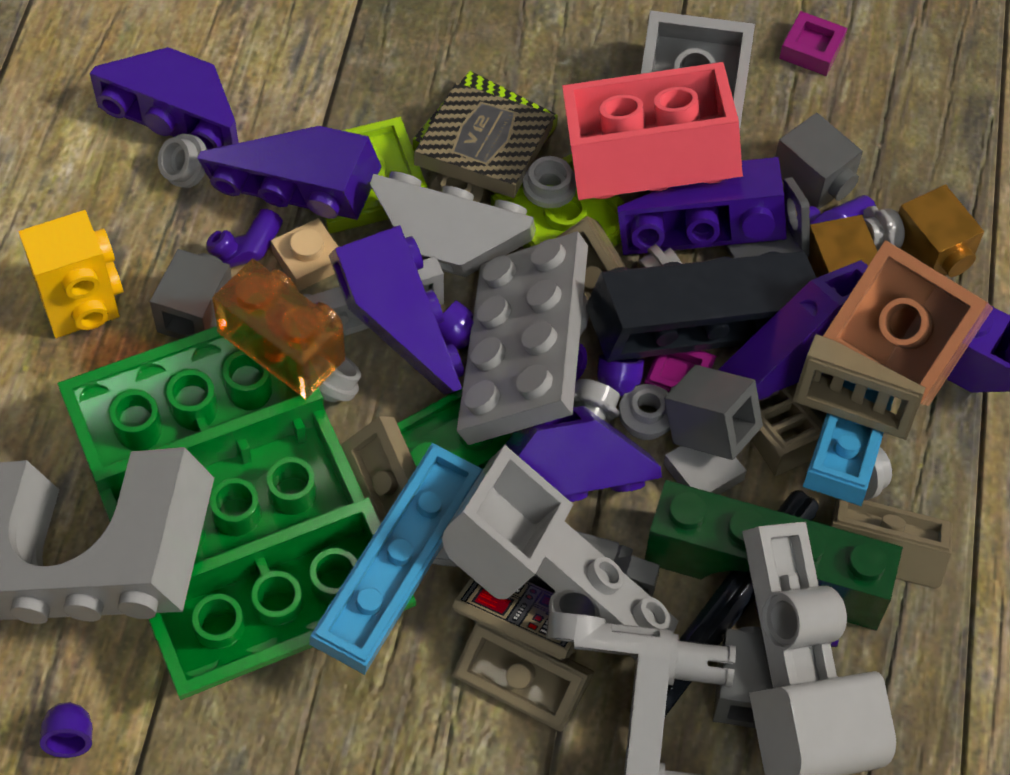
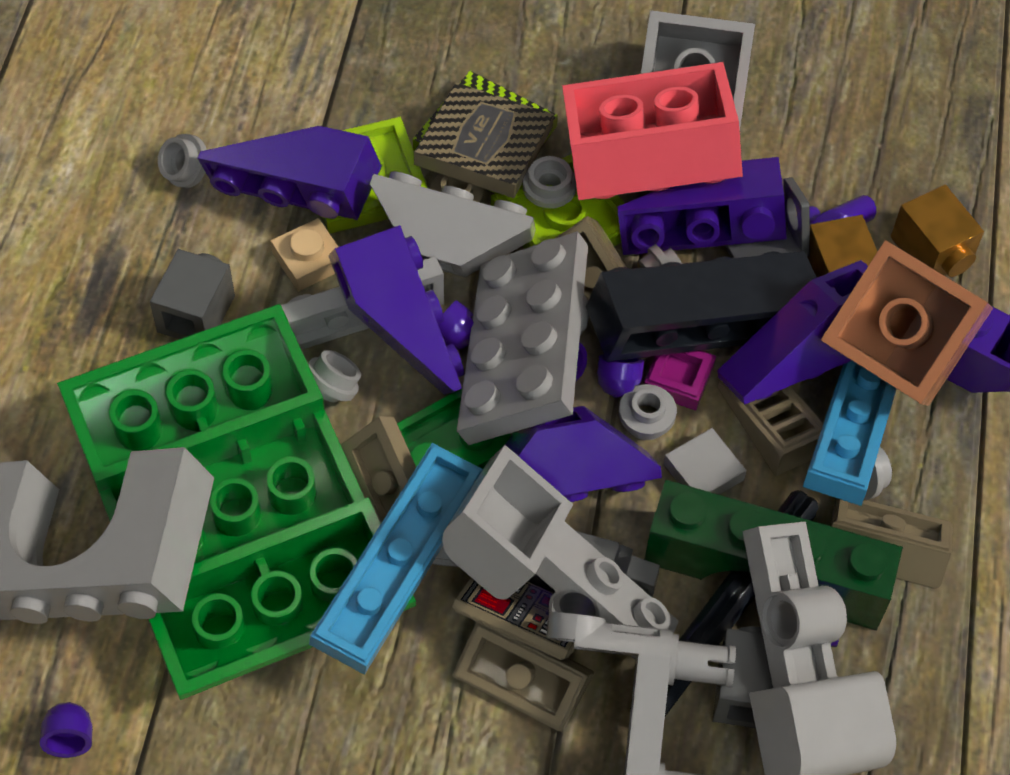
(73, 272): yellow brick -> none
(168, 95): dark purple slope -> none
(253, 244): dark purple arm -> none
(280, 327): clear orange brick -> none
(597, 398): light grey plate -> none
(713, 412): dark grey brick -> none
(813, 43): magenta tile -> none
(819, 160): dark grey brick -> none
(832, 398): dark tan slope -> none
(884, 225): light grey plate -> none

